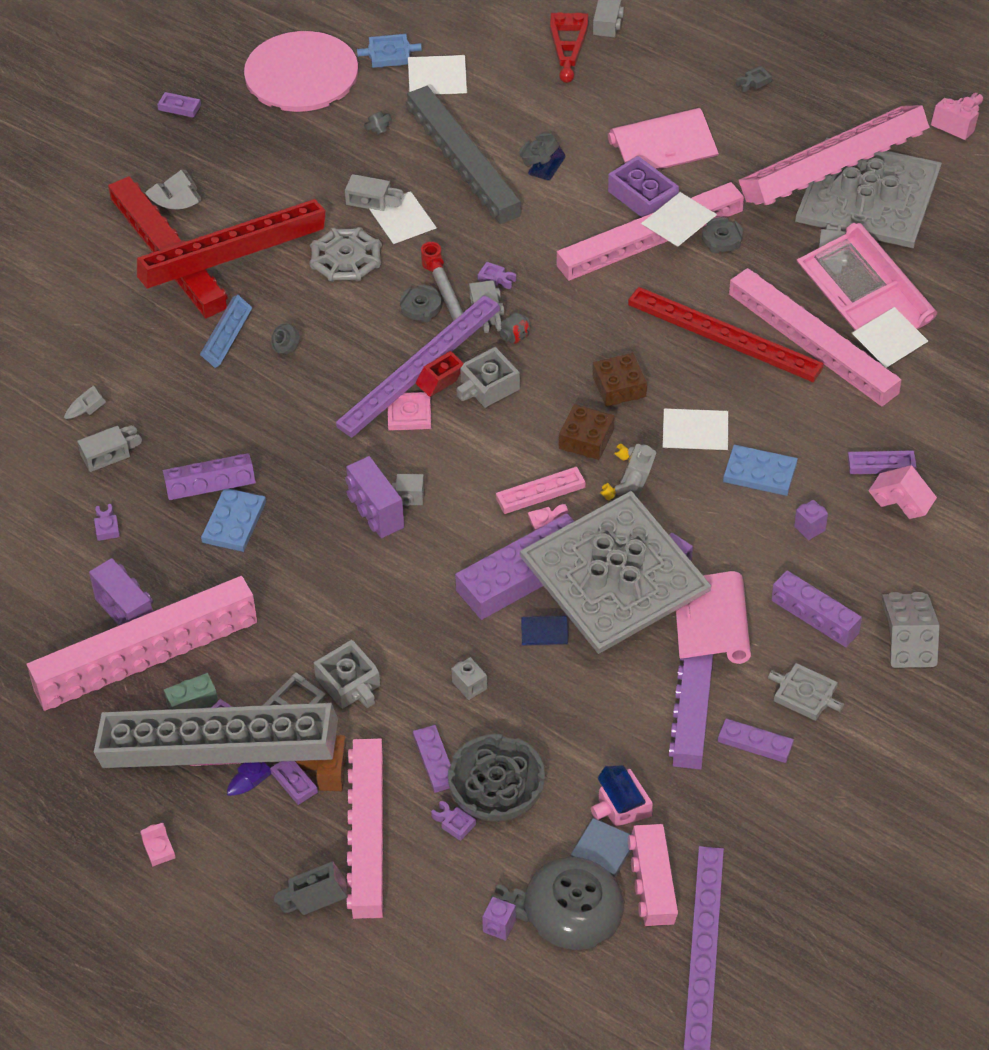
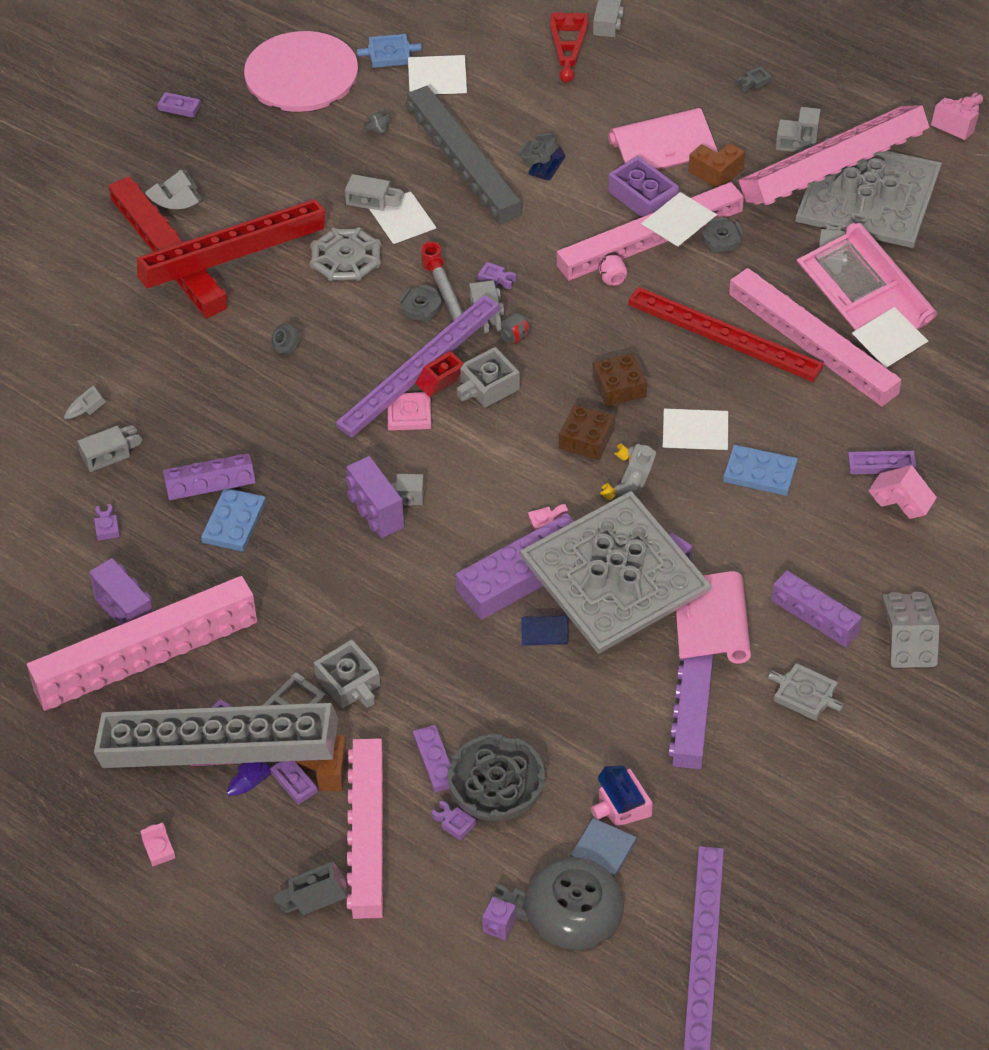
(192, 694): sand green brick -> none
(226, 331): medium blue plate -> none
(469, 678): light grey brick -> none
(540, 490): bright pink plate -> none
(612, 270): none -> bright pink head
(653, 875): bright pink brick -> none
(716, 167): none -> dark orange brick
(755, 740): medium lavender plate -> none
(800, 134): none -> light grey brick
(811, 519): medium lavender brick -> none

